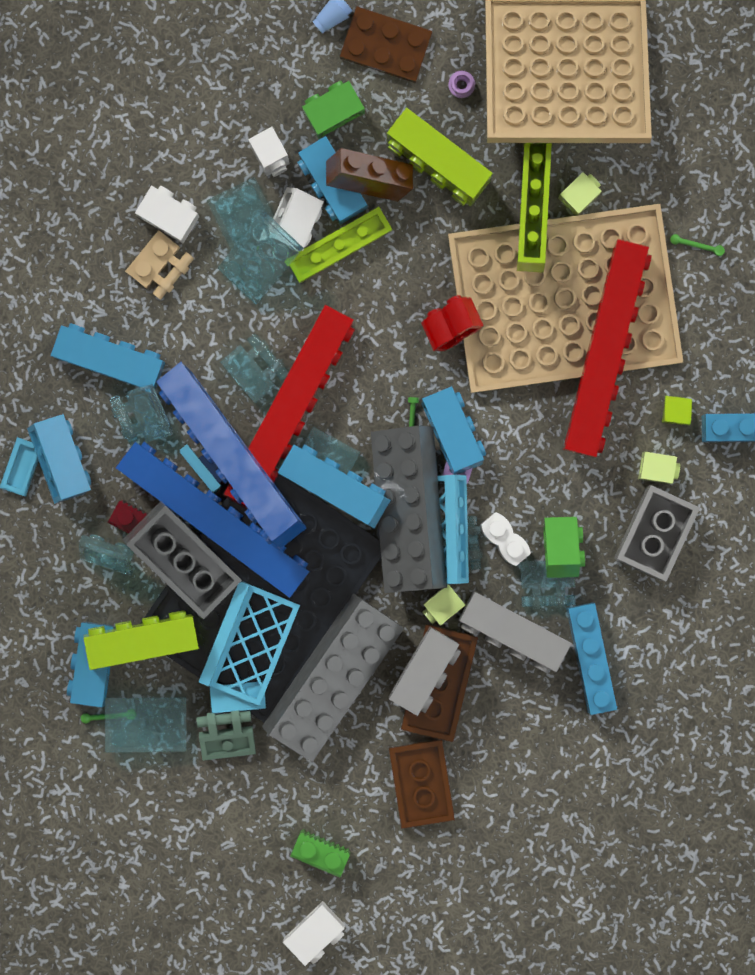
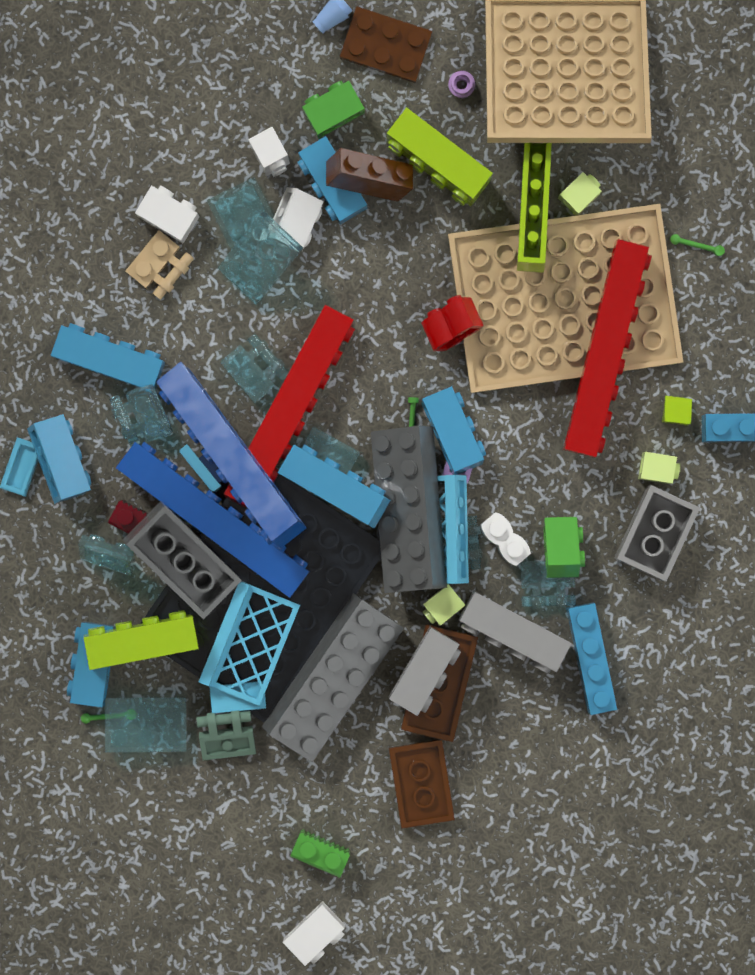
(340, 244): lime plate -> none

